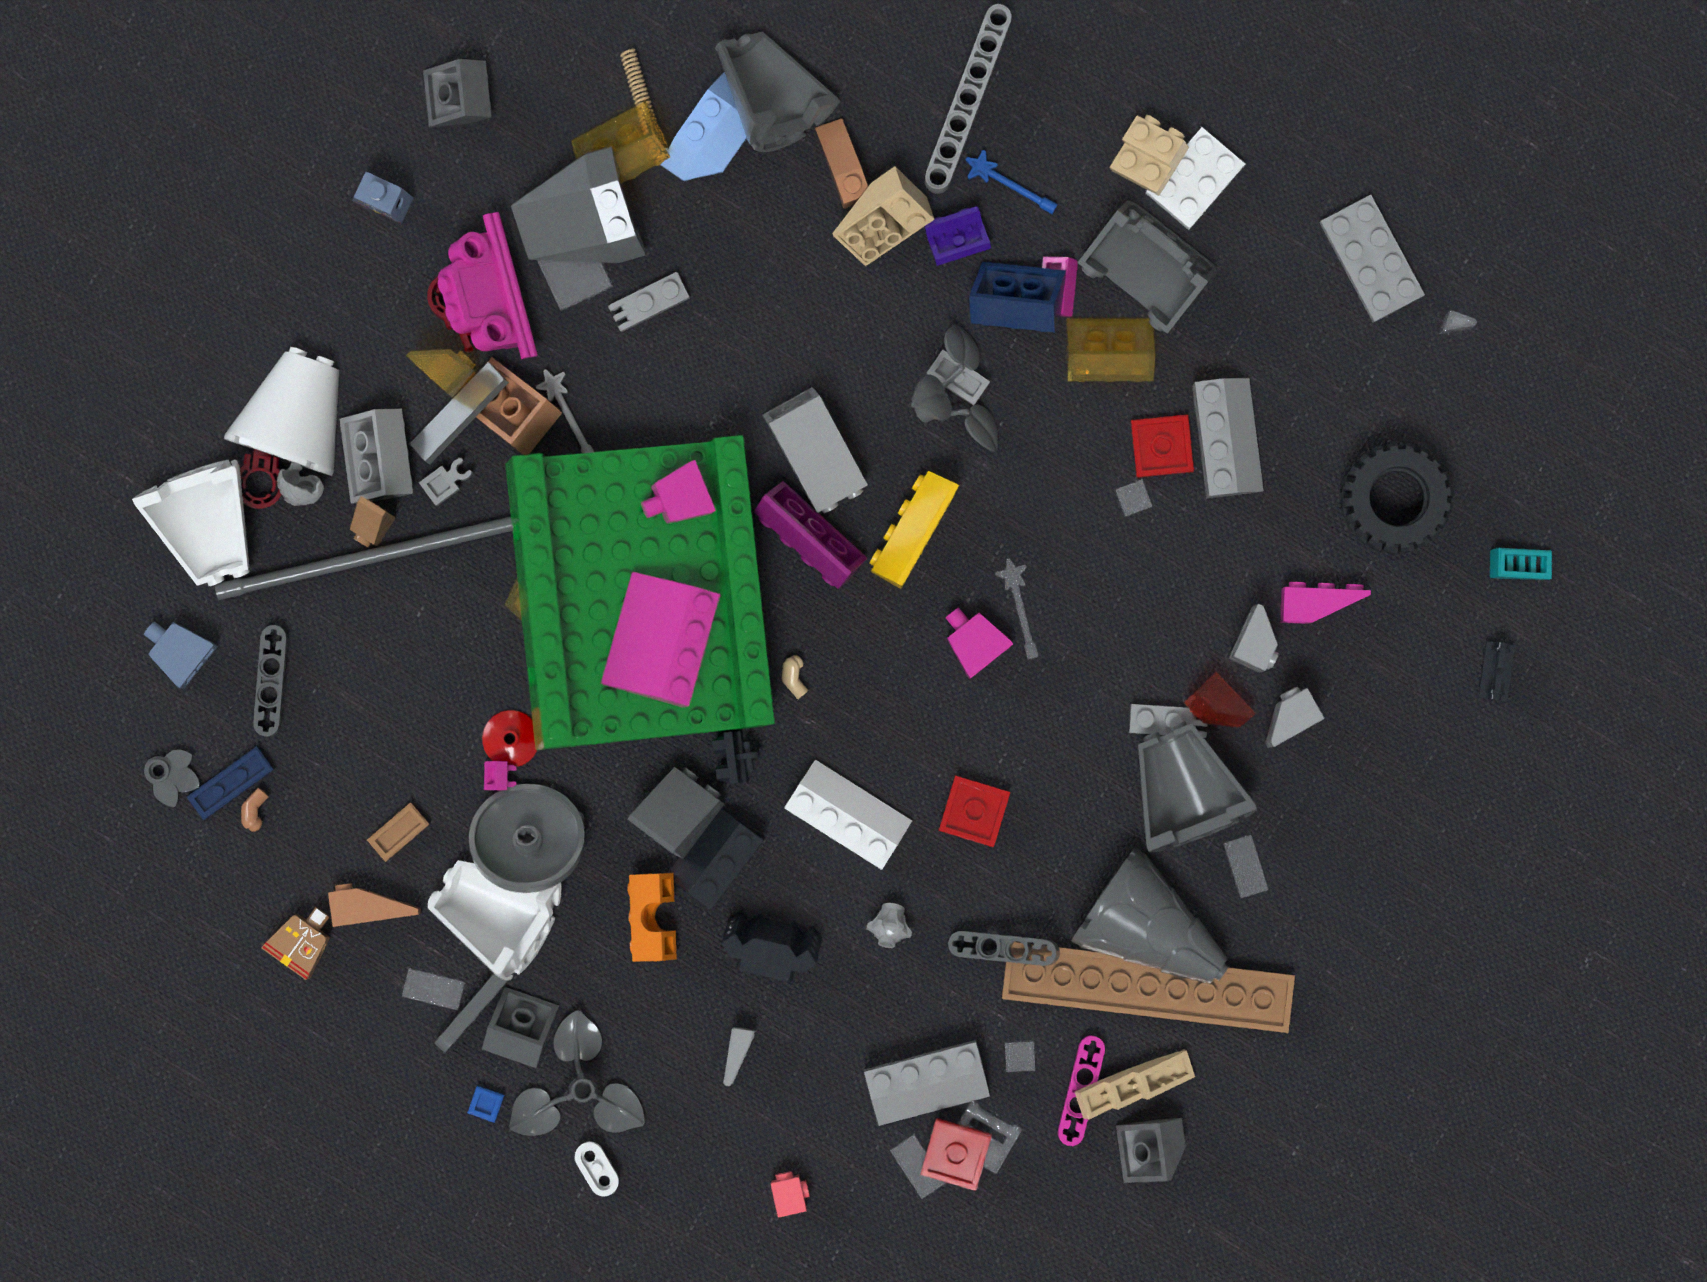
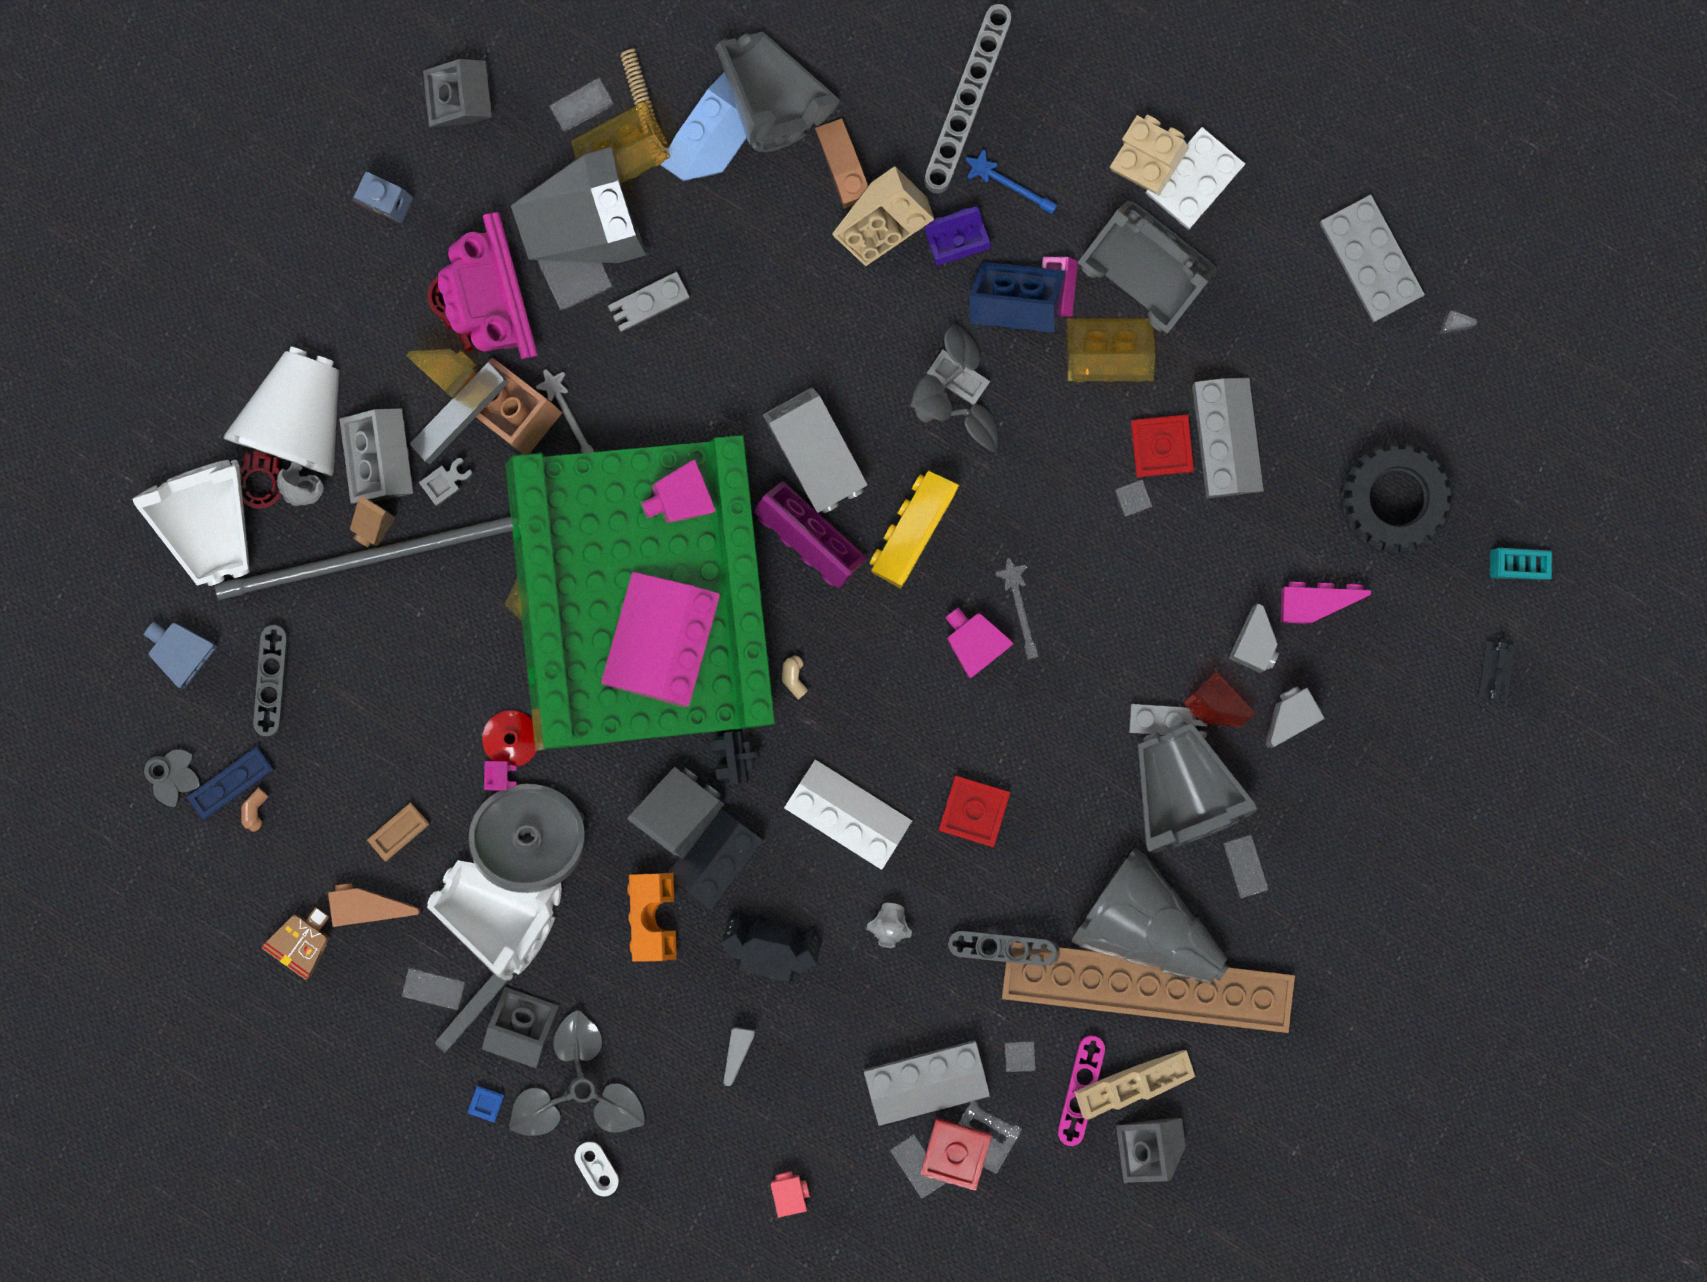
(581, 105): none -> clear plate

